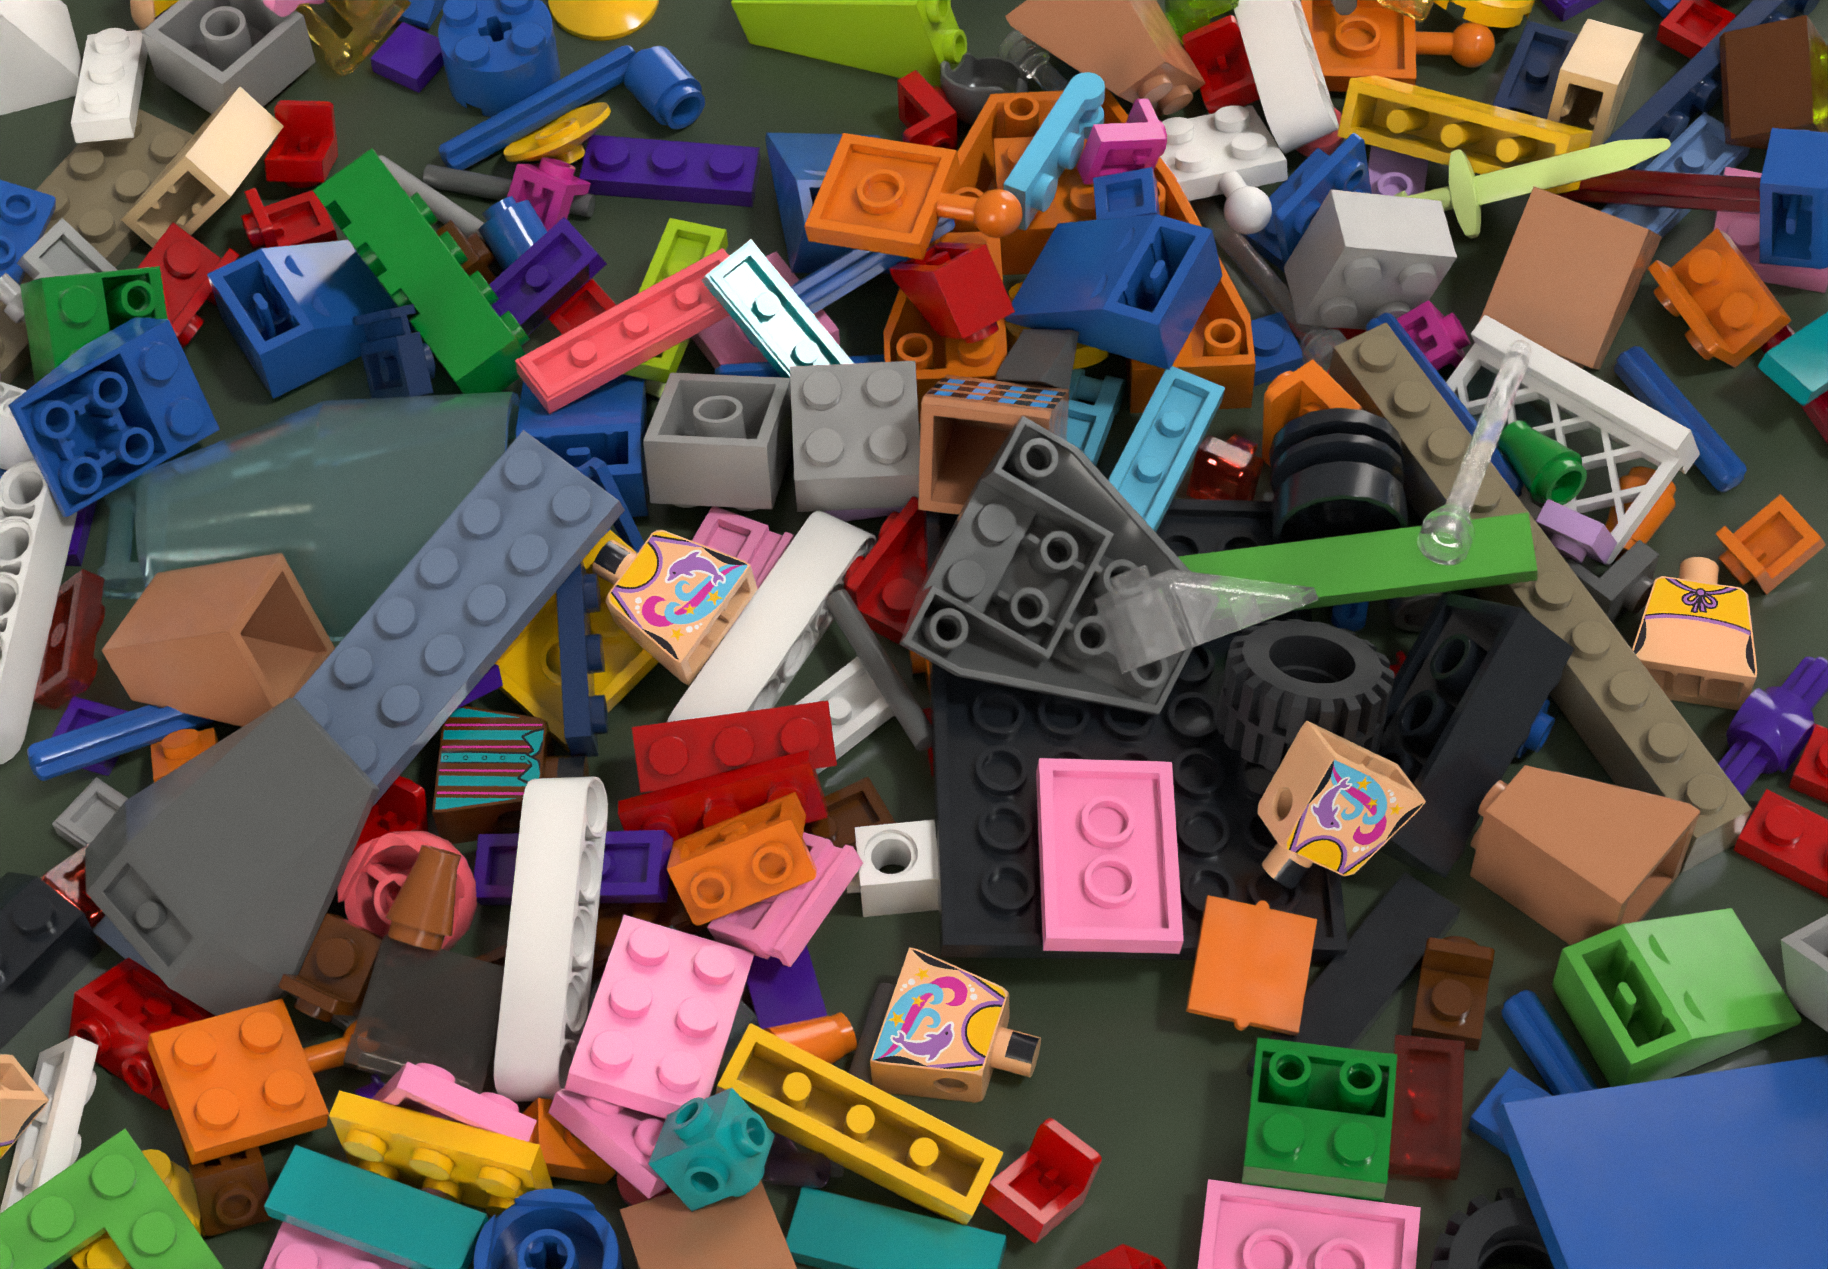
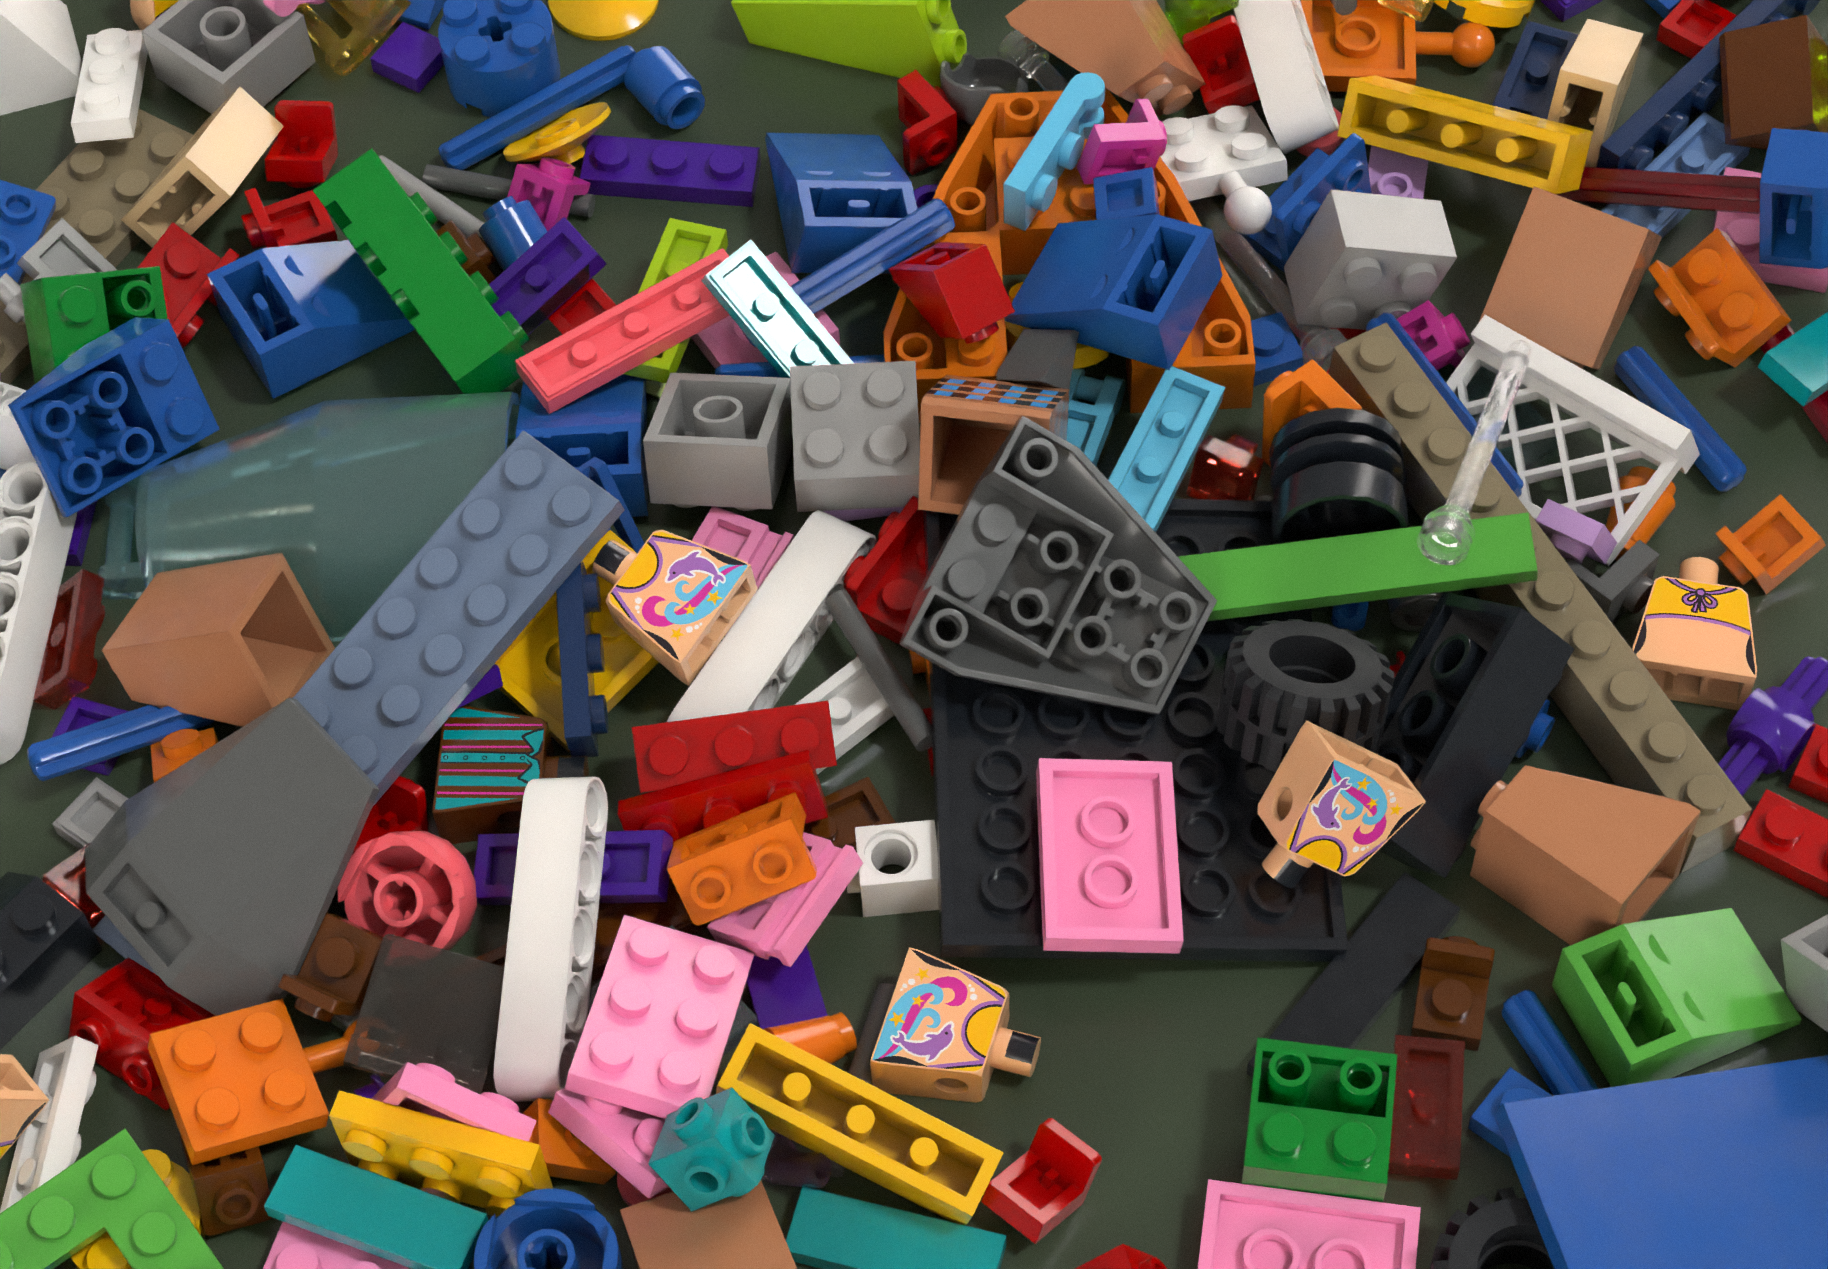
(393, 356): dark blue plate -> none
(426, 901): dark orange cone -> none
(893, 193): orange plate -> none
(1183, 609): clear slope -> none
(1251, 965): orange piece -> none
(1469, 192): yellowish green sword -> none
(1542, 463): green cone -> none

